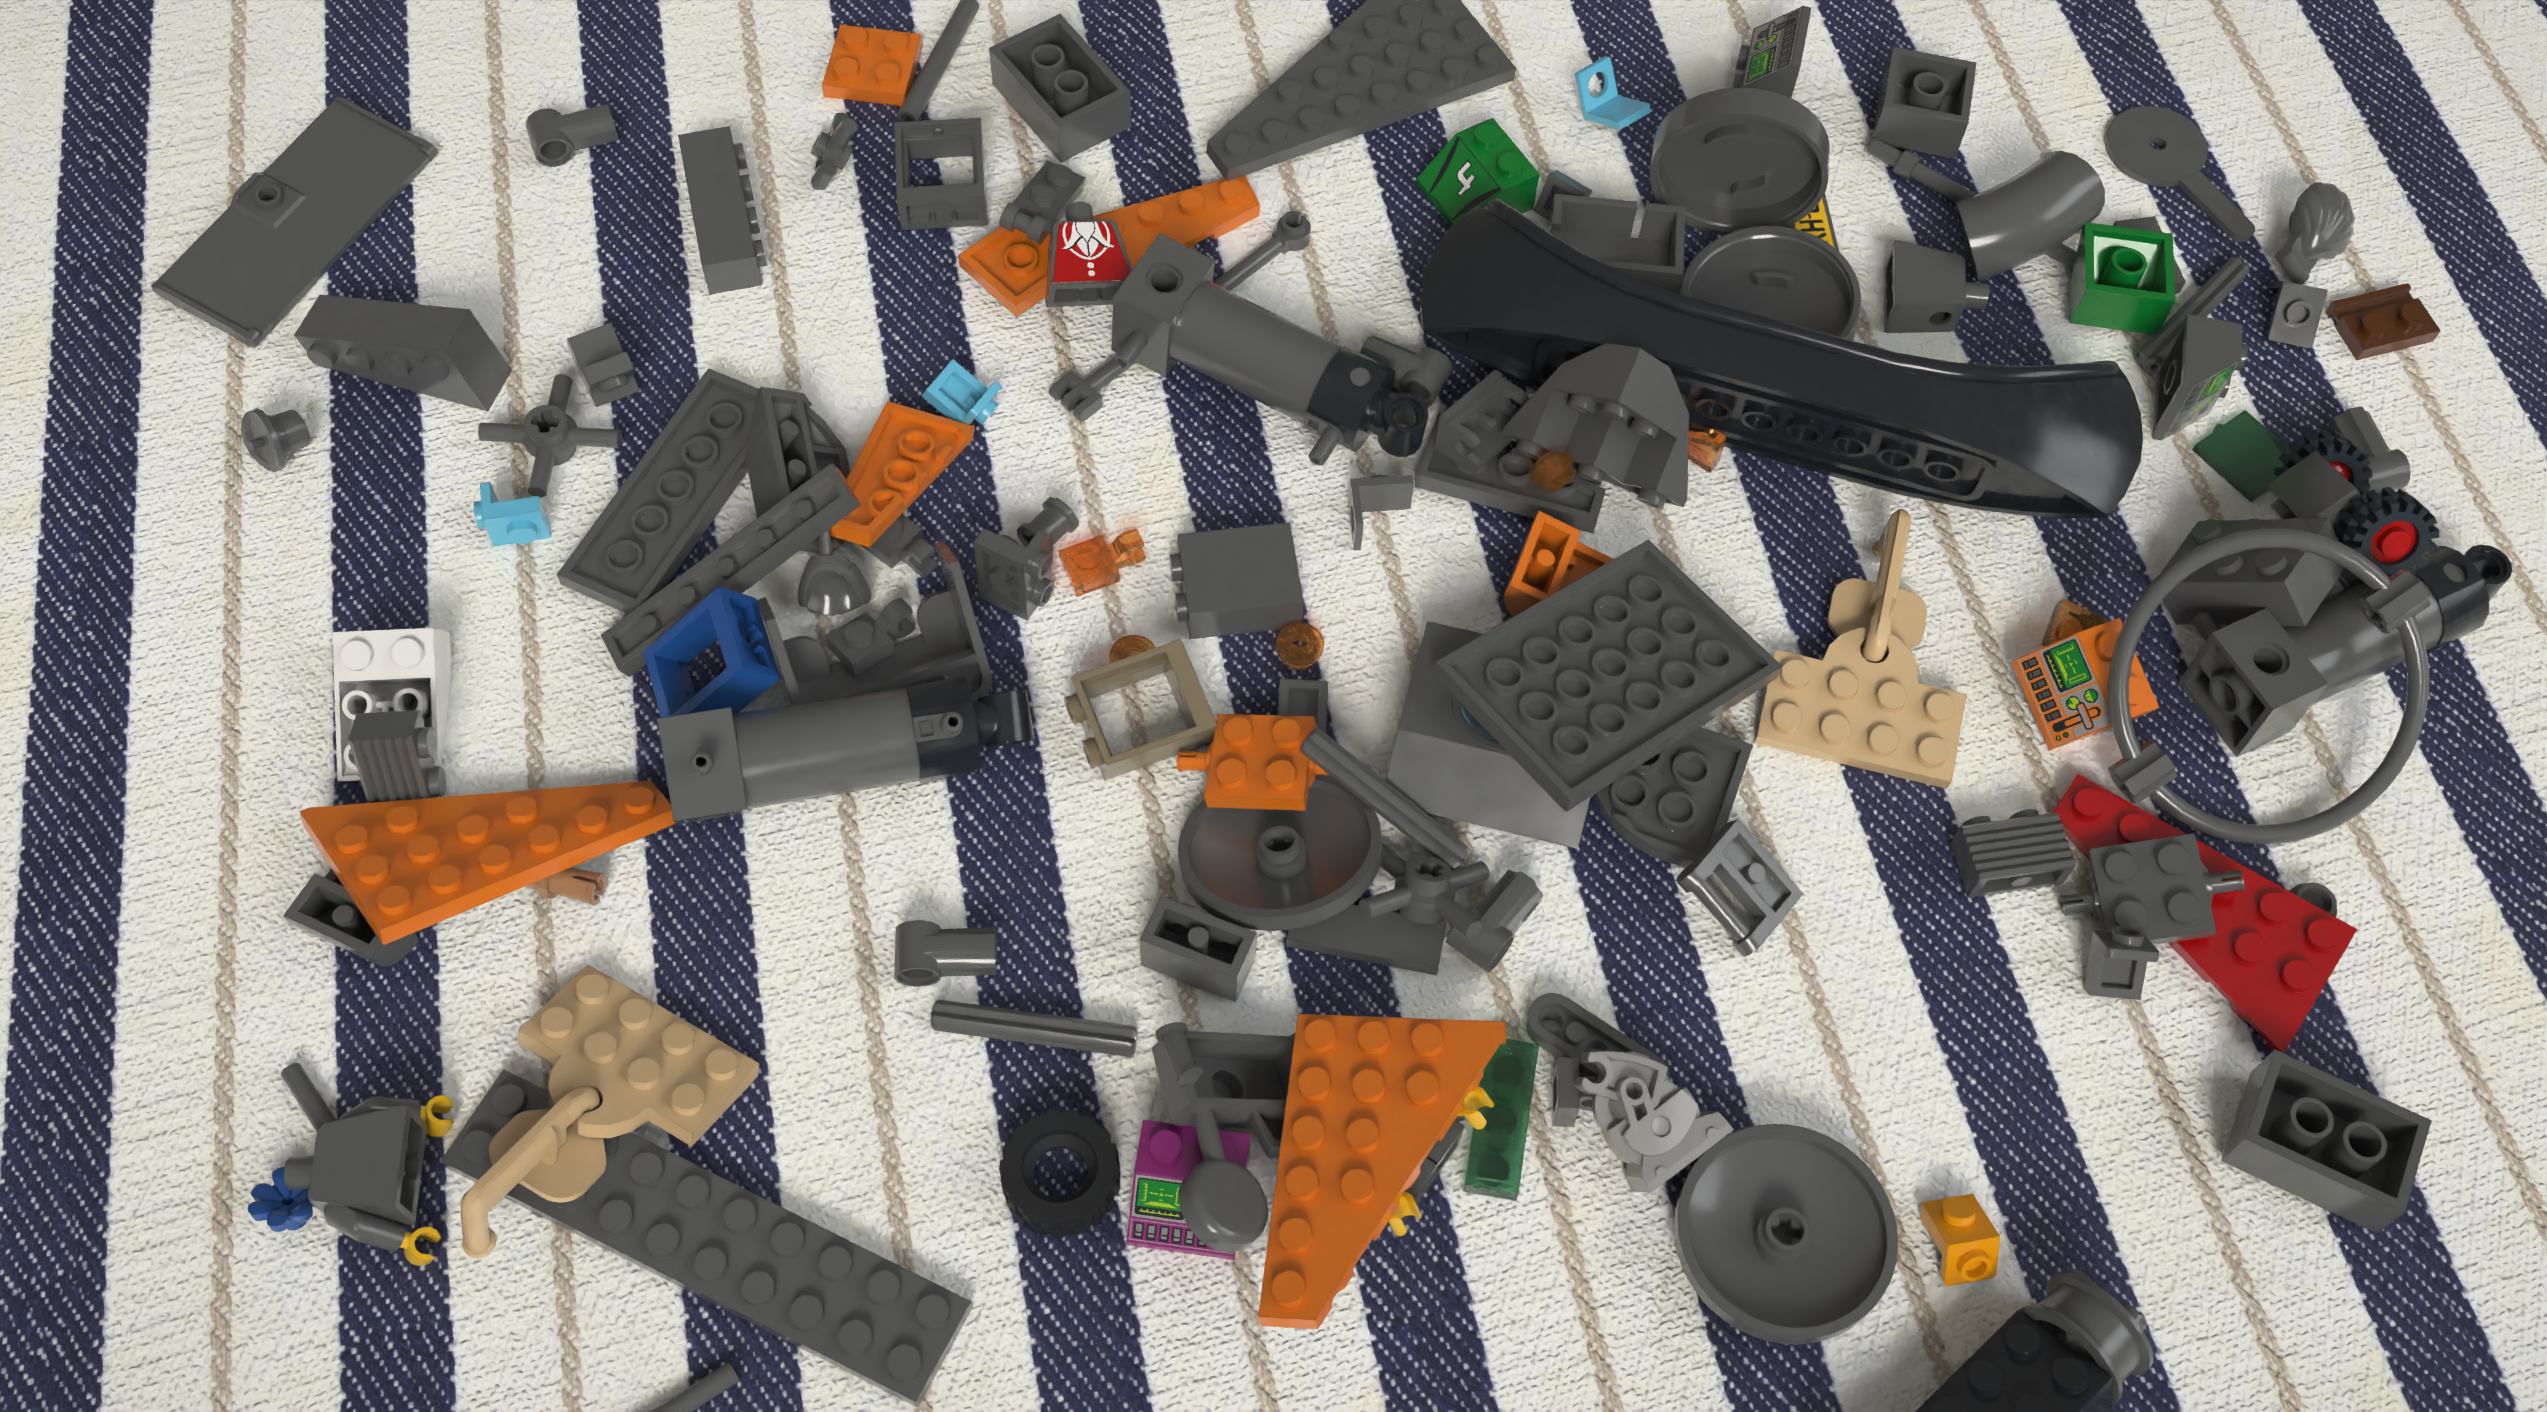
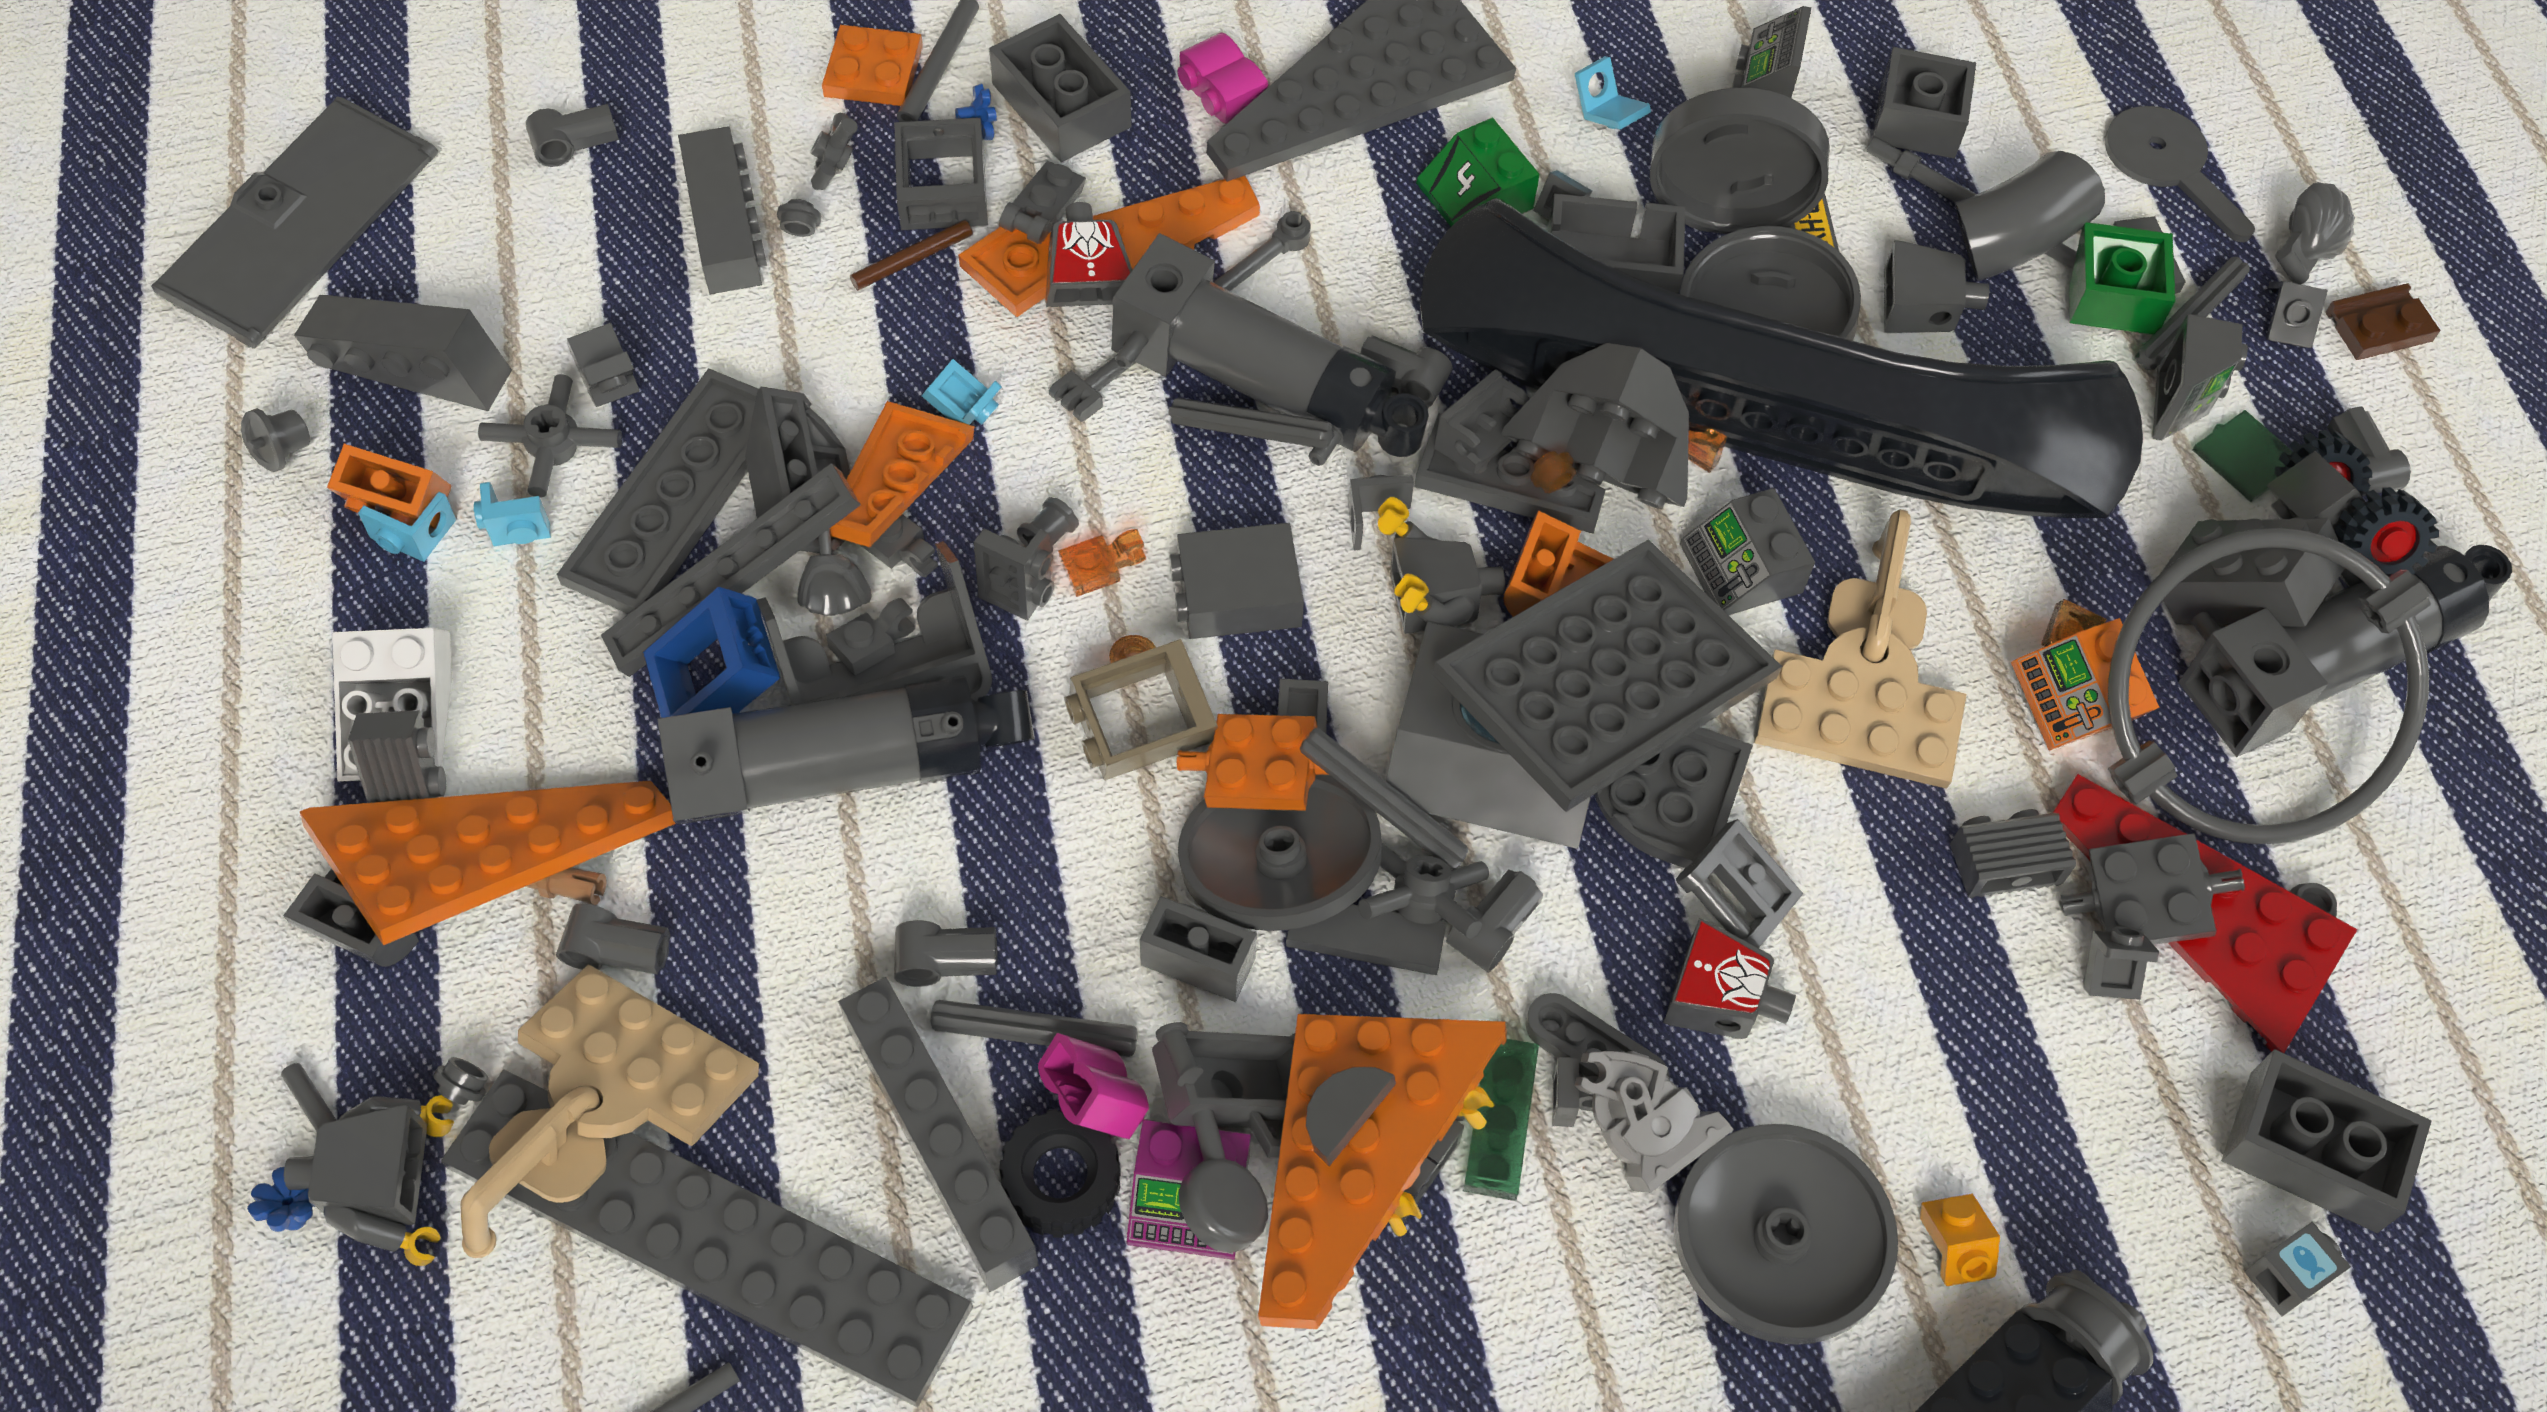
(385, 485): none -> orange brick
(414, 539): none -> medium azure bracket
(461, 1081): none -> dark grey plate
(601, 939): none -> dark grey piece
(798, 217): none -> dark grey plate
(911, 255): none -> reddish brown bar
(939, 1135): none -> dark grey brick
(980, 109): none -> blue plant
(1093, 1086): none -> dark pink brick
(1221, 76): none -> dark pink brick
(1252, 423): none -> dark grey axle
(1299, 656): clear orange plate -> none
(1343, 1106): none -> dark grey tile
(1433, 576): none -> dark grey torso
(1725, 986): none -> torso
(1749, 553): none -> dark grey slope
(2297, 1268): none -> dark grey brick

